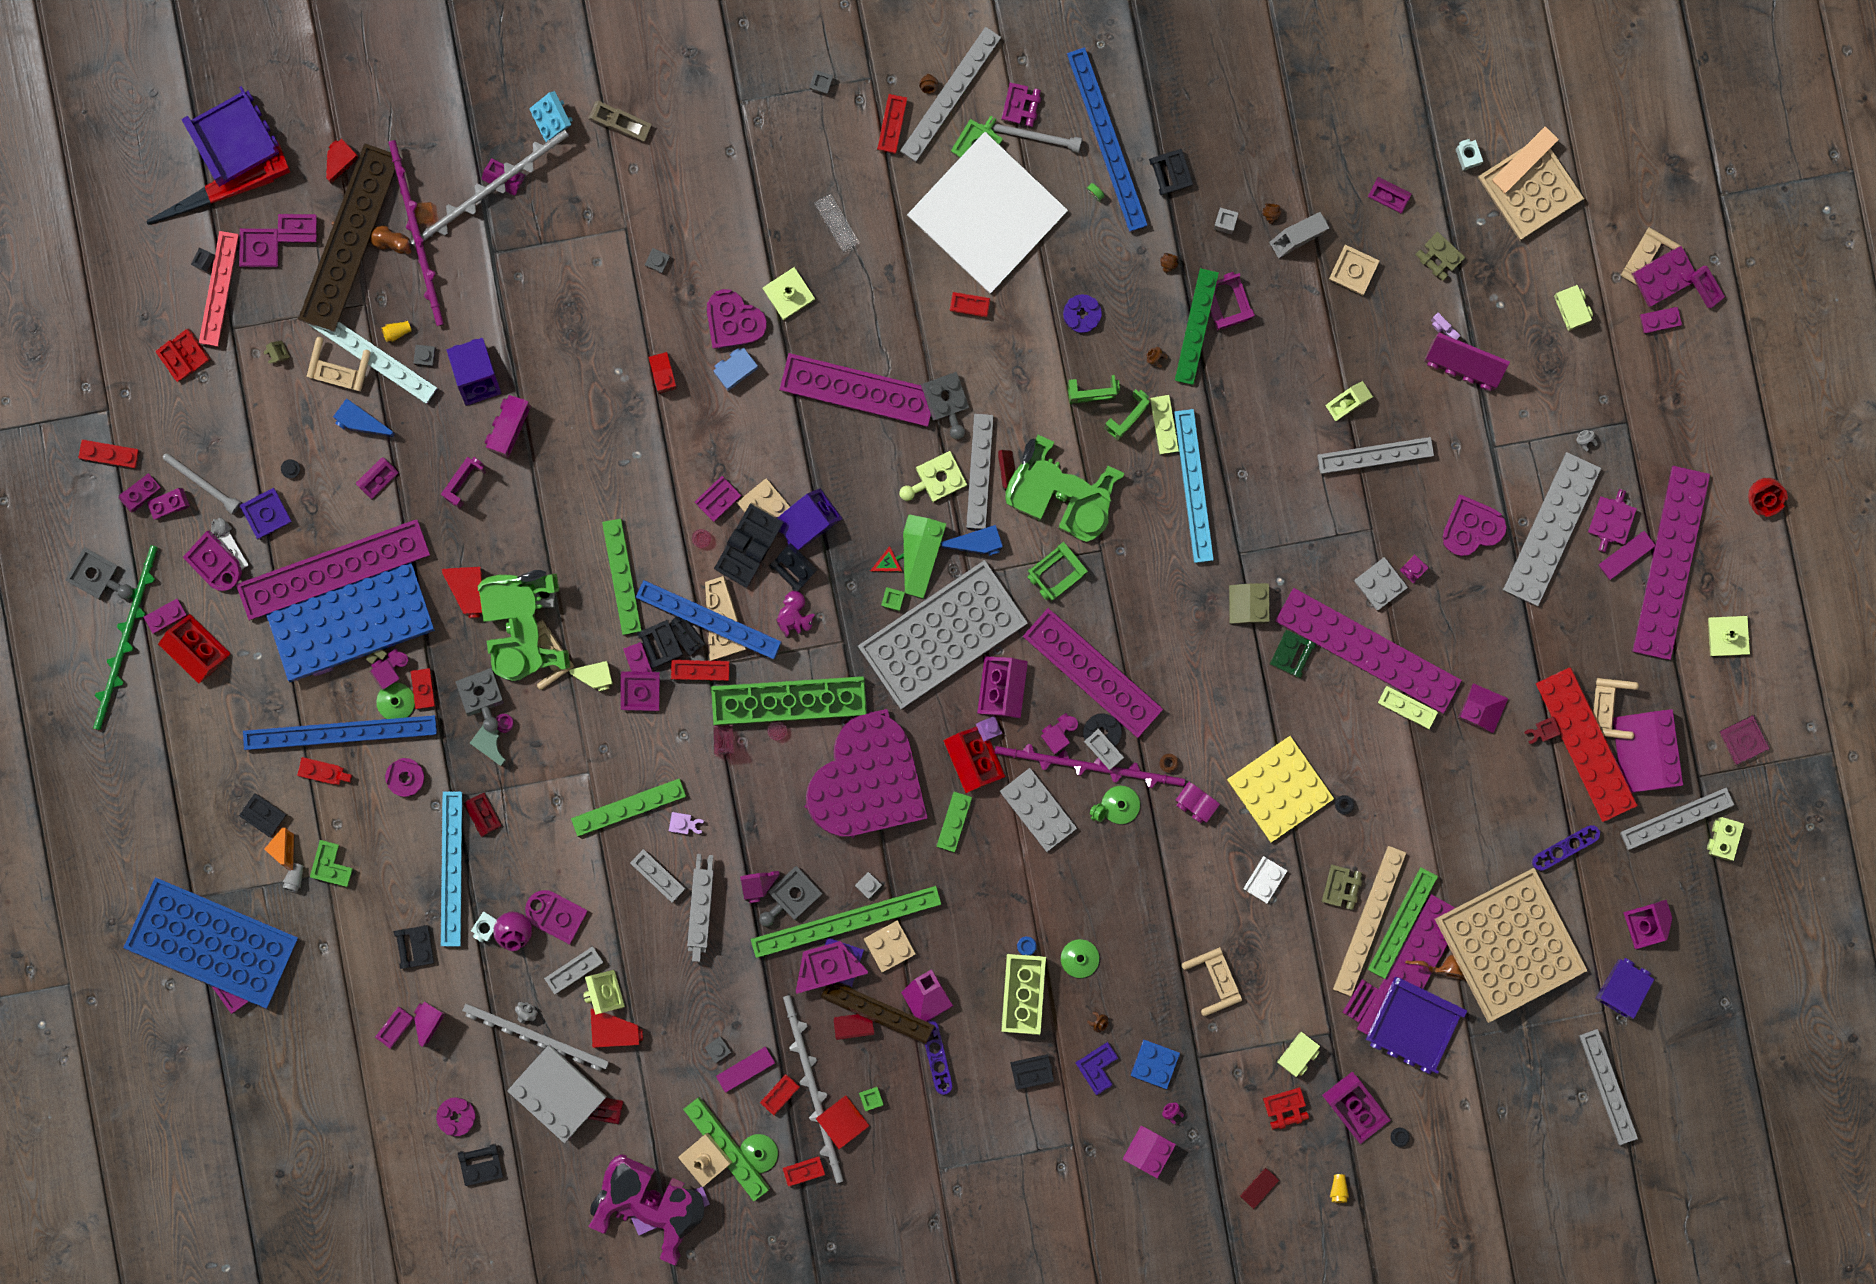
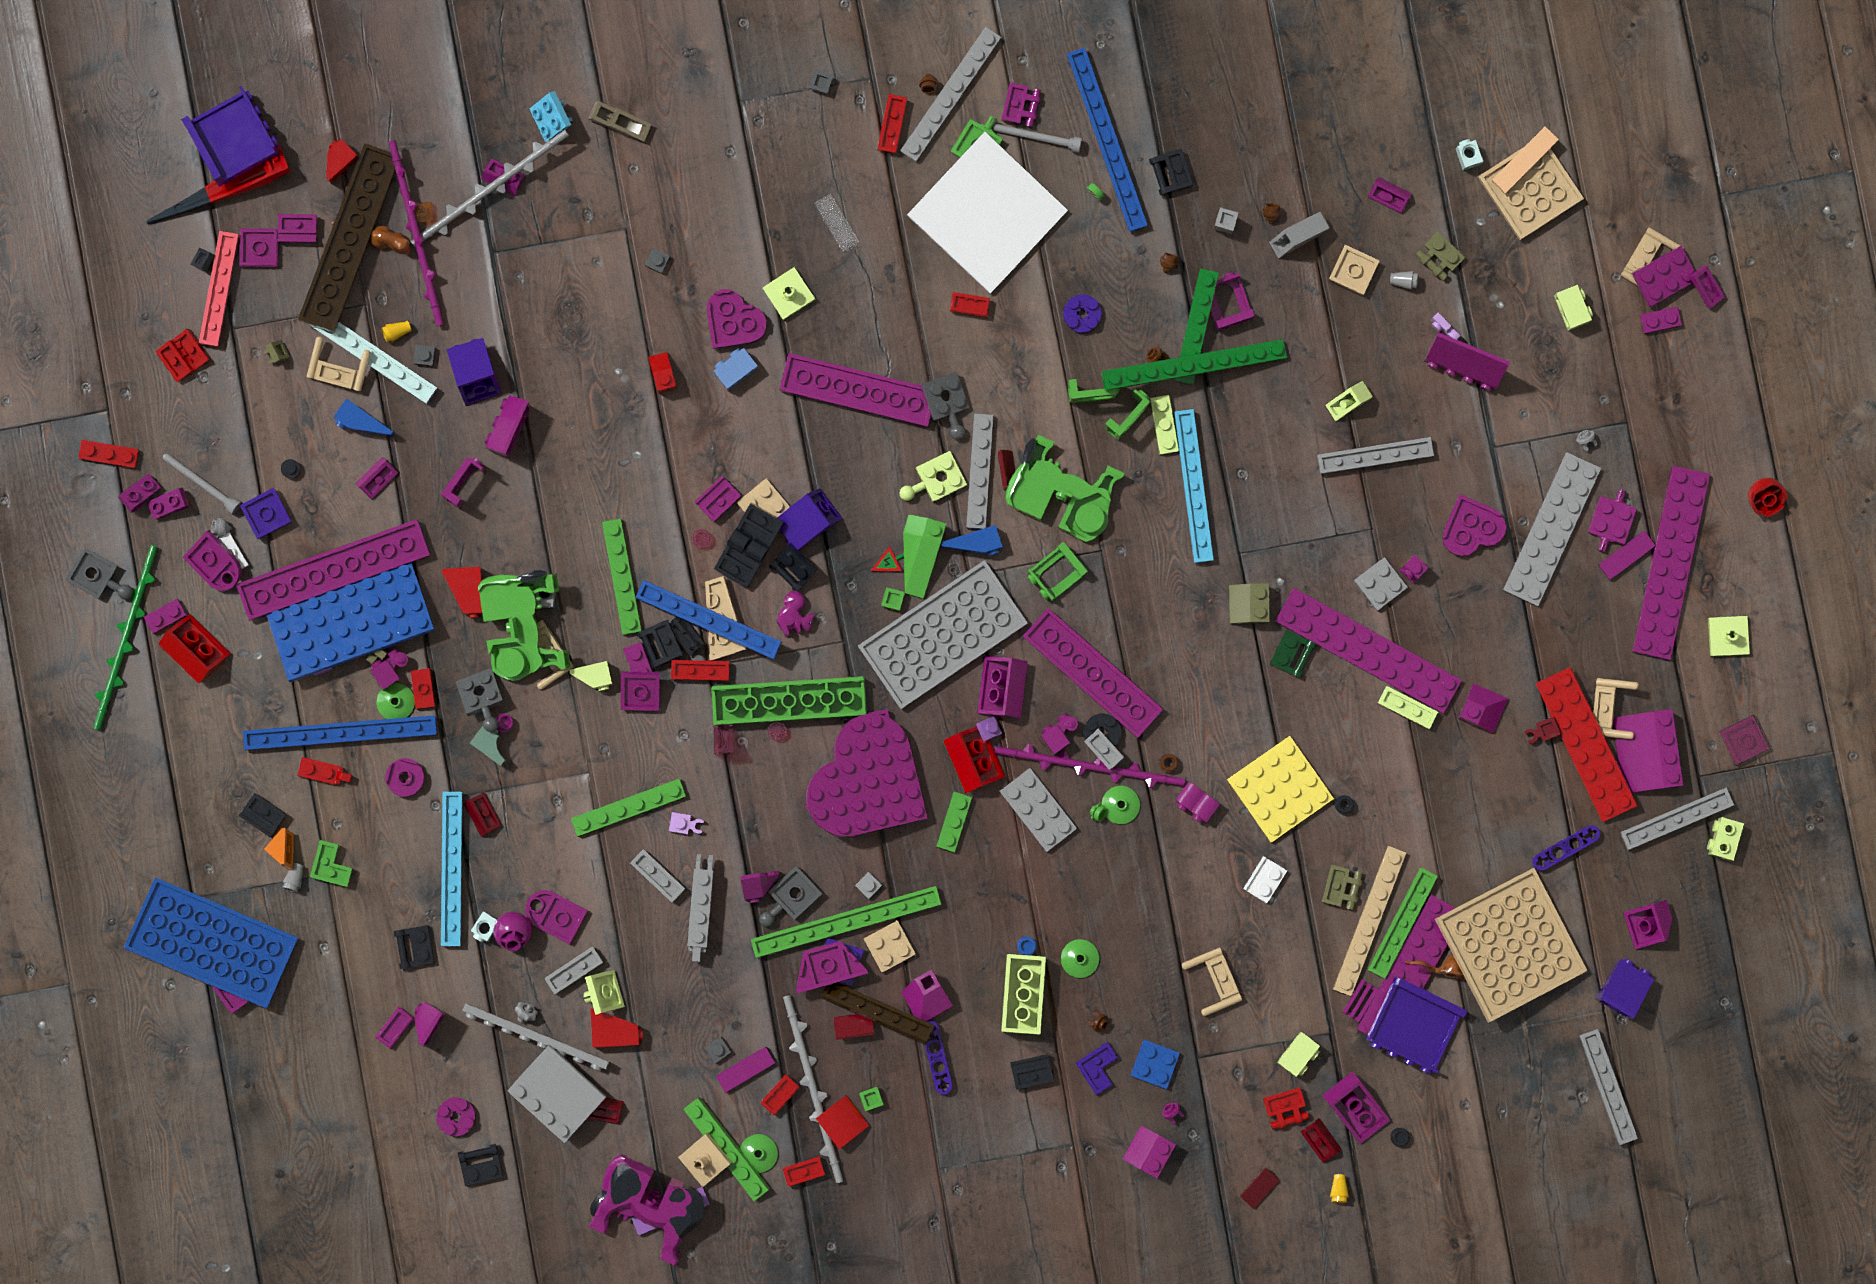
(1193, 365): none -> green plate
(1321, 1140): none -> dark red slope
(1405, 279): none -> light grey cone

